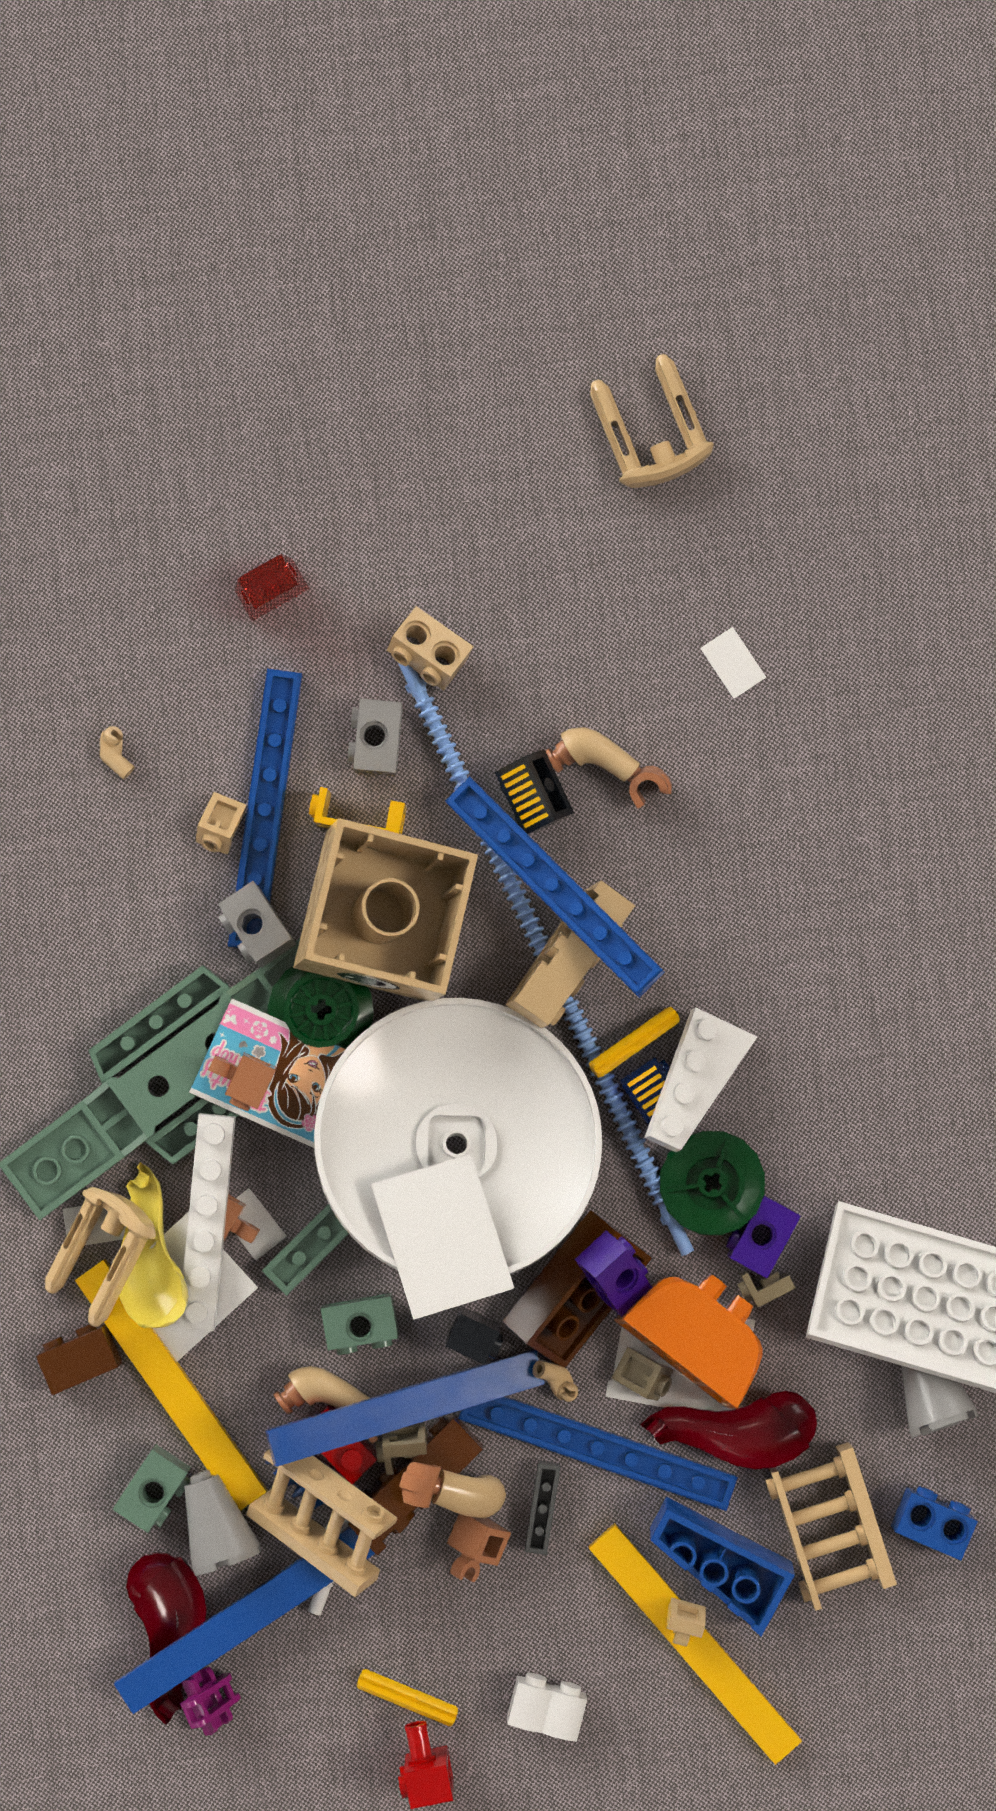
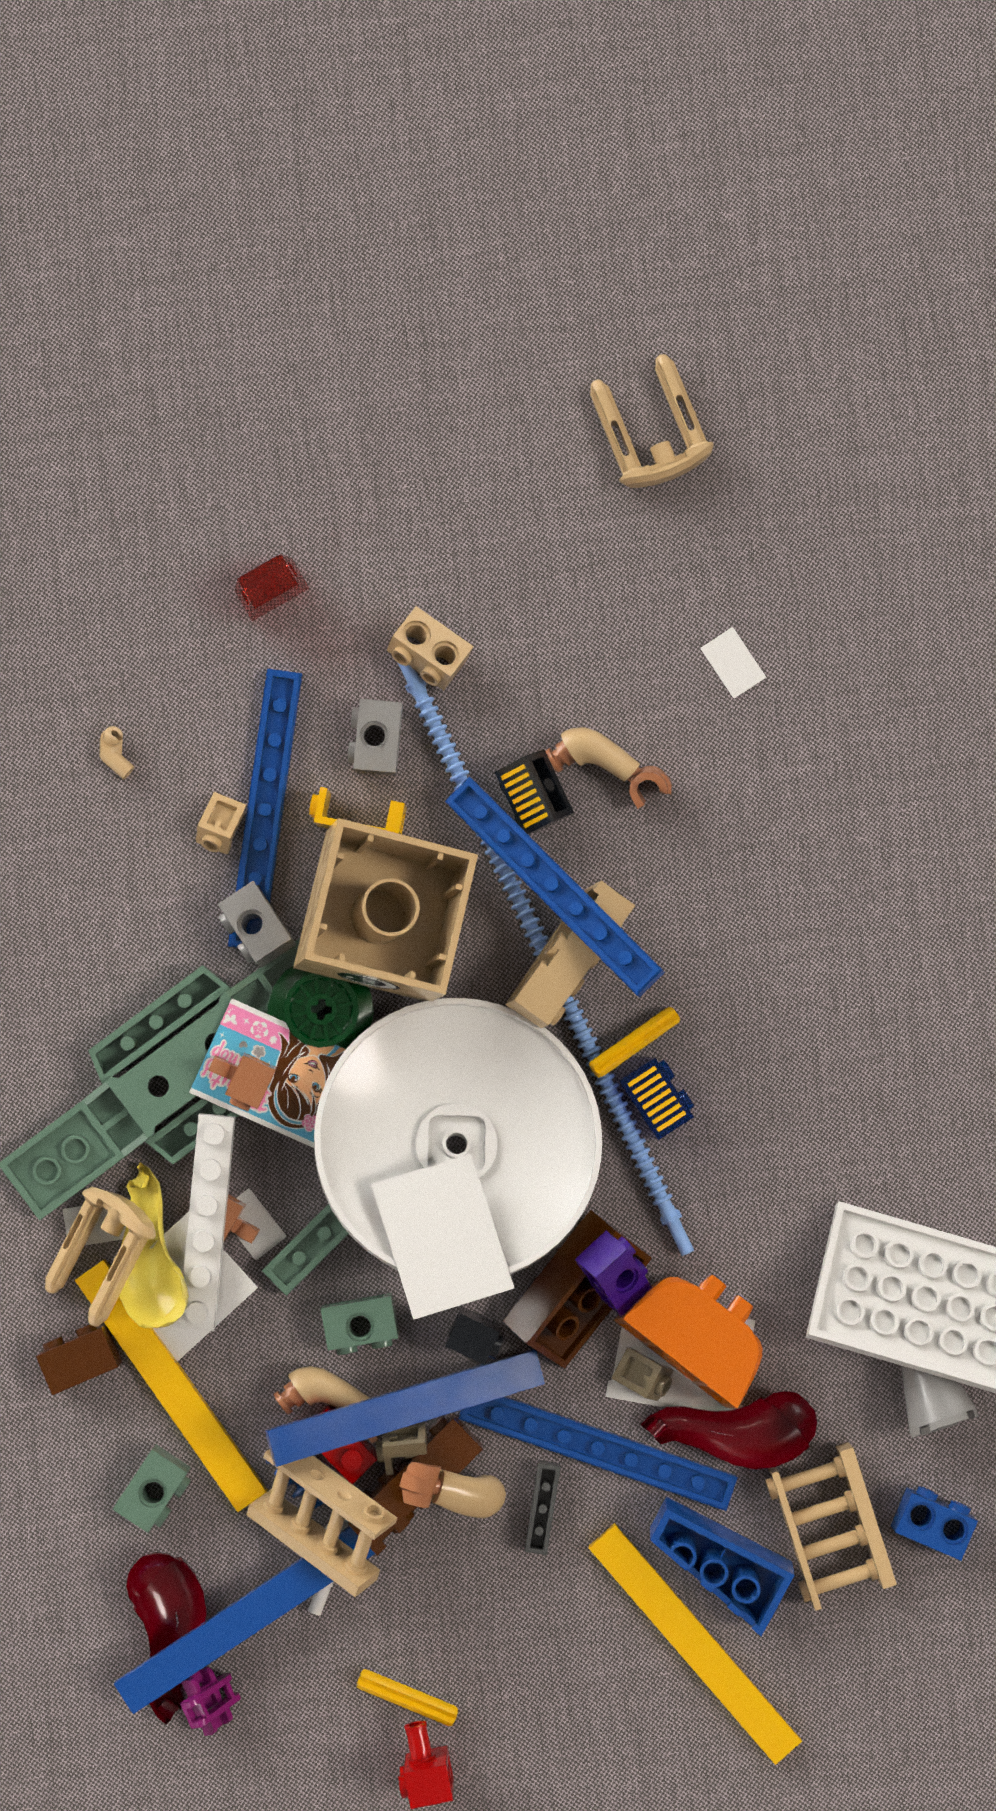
(216, 1525): light grey cone -> none
(478, 1542): nougat brick -> none
(547, 1707): white brick -> none
(558, 1380): tan arm -> none
(685, 1620): tan tile -> none
(698, 1072): white wing -> none
(709, 1156): dark green piece -> none
(763, 1256): dark purple brick -> none
(770, 1288): dark tan bracket -> none

